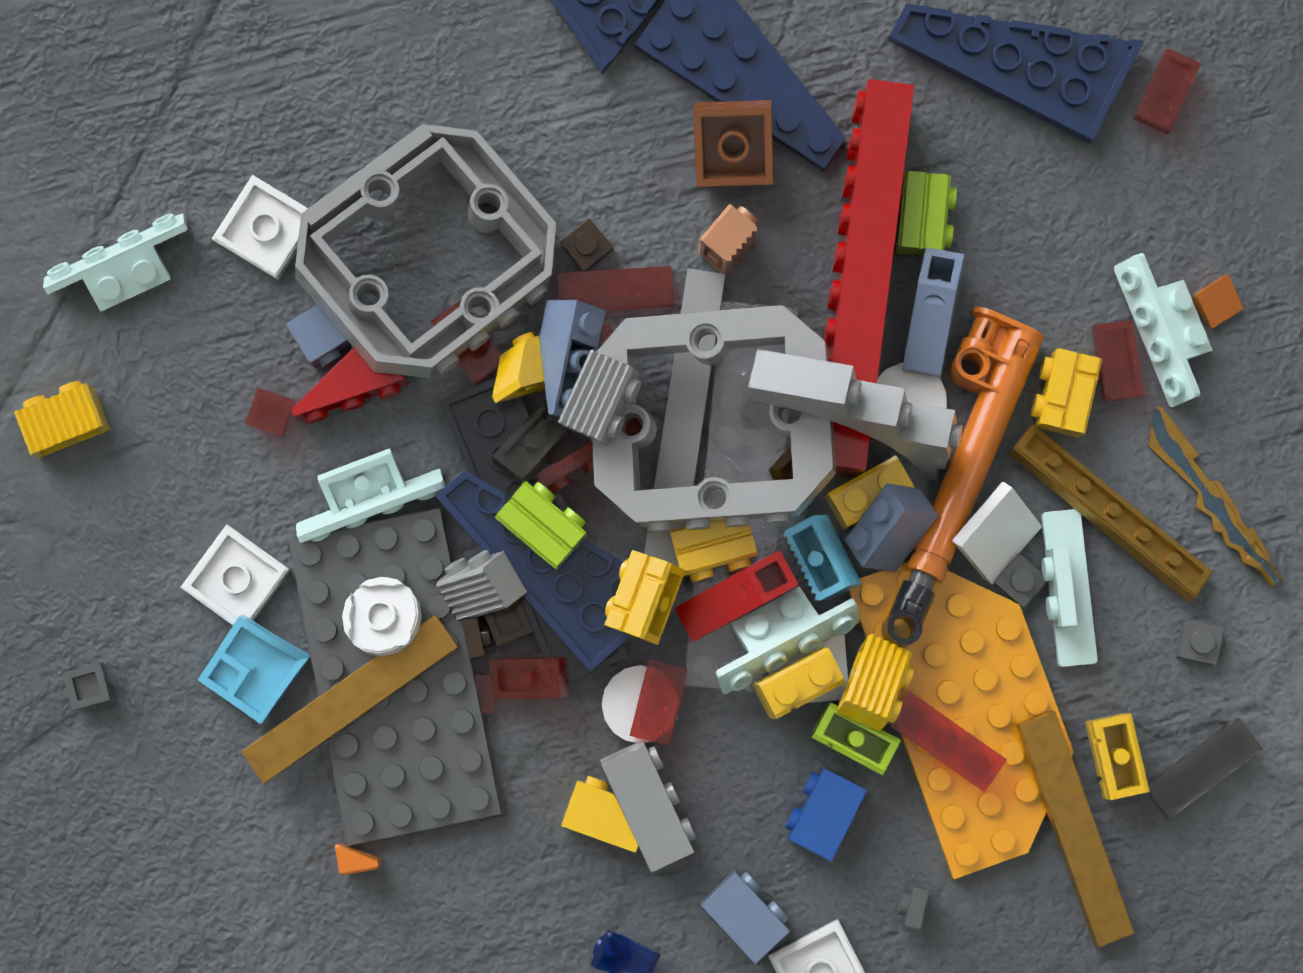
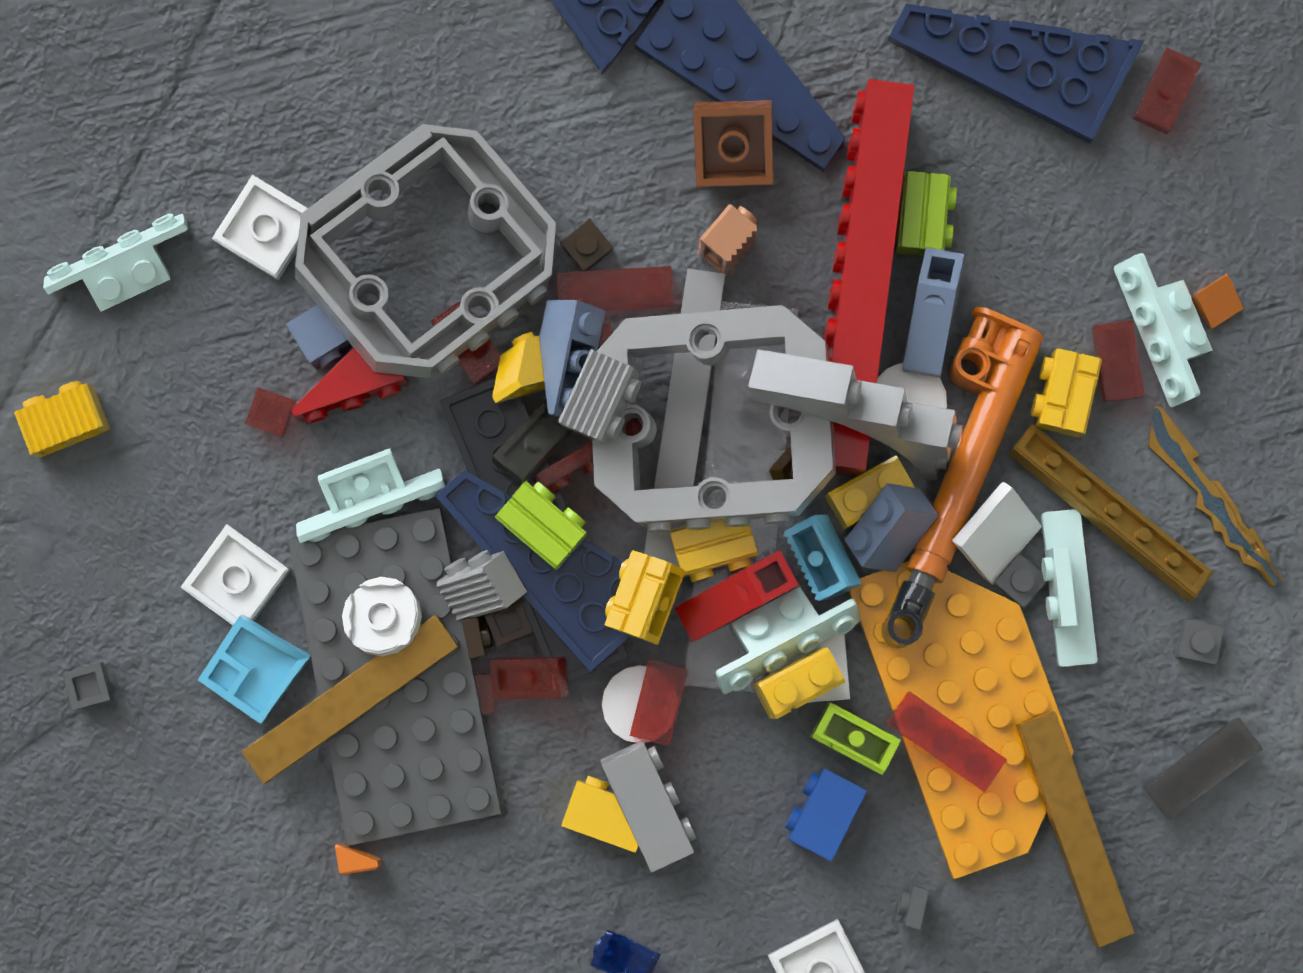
(745, 915): sand blue brick -> none
(875, 683): yellow brick -> none
(1117, 756): yellow brick -> none

